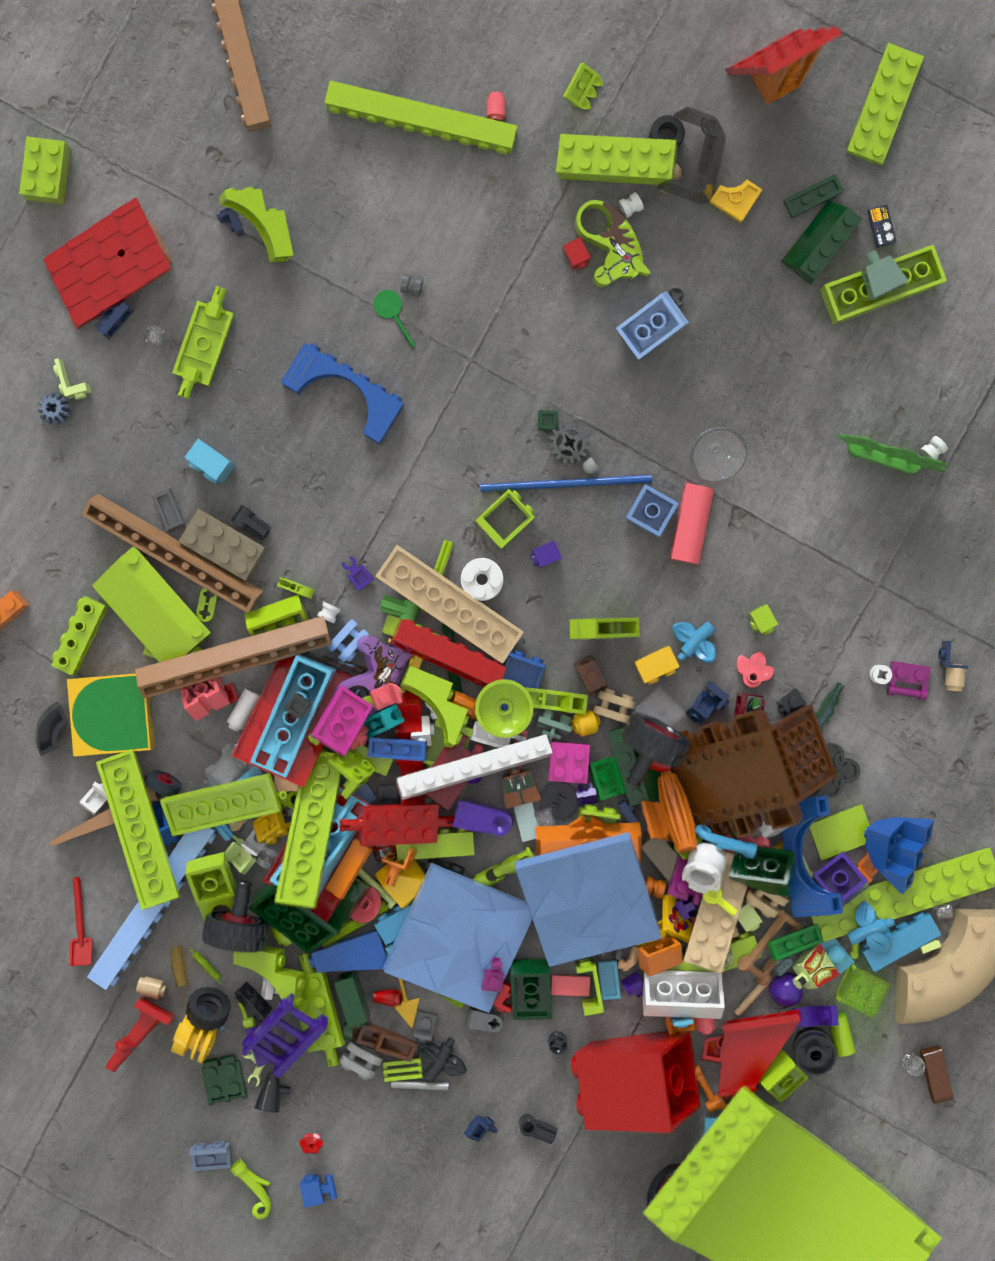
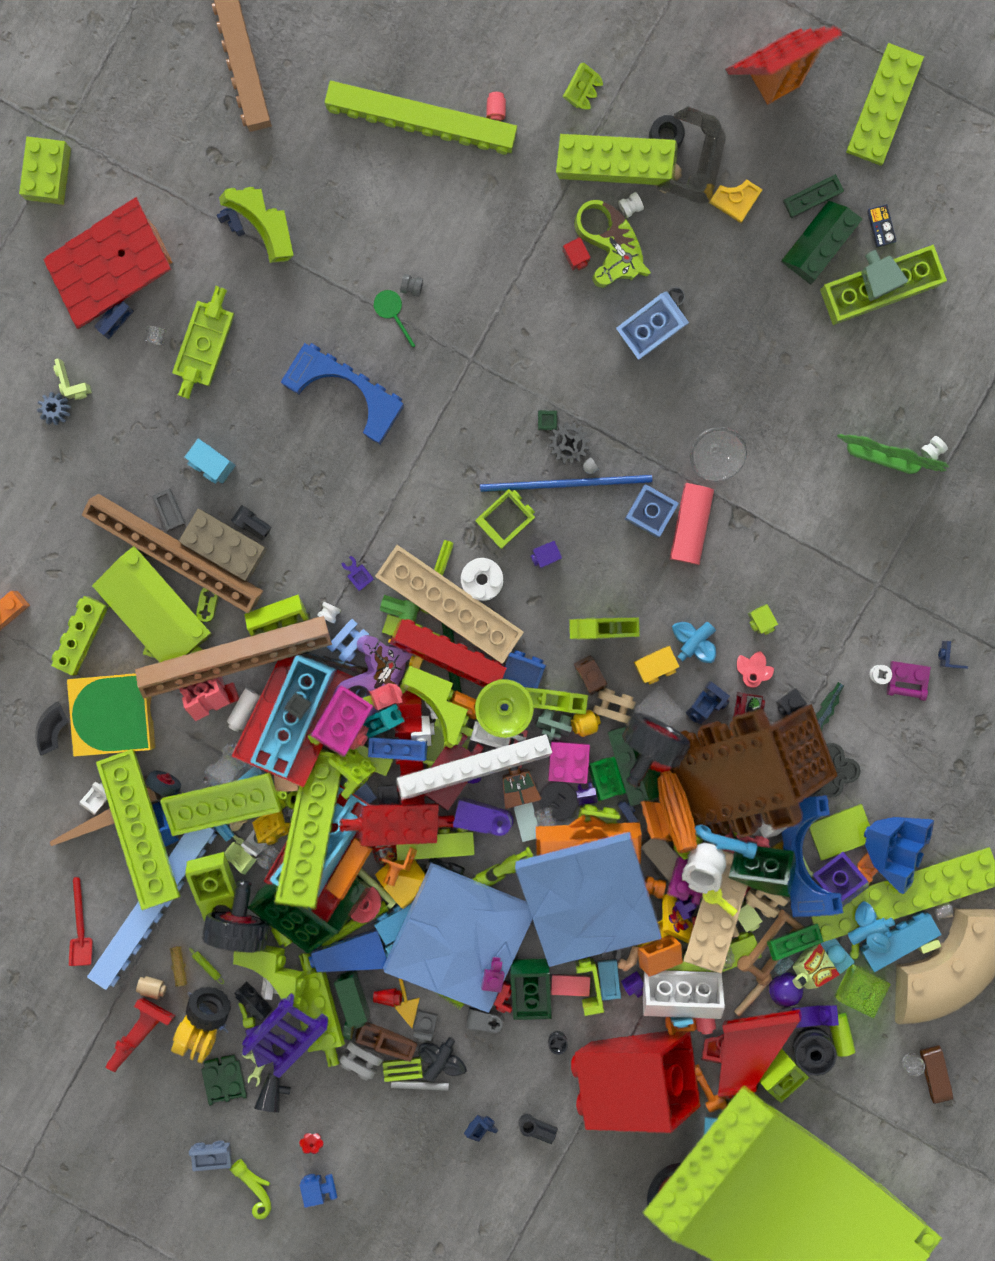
(295, 587): lime piece -> none
(955, 678): tan brick -> none

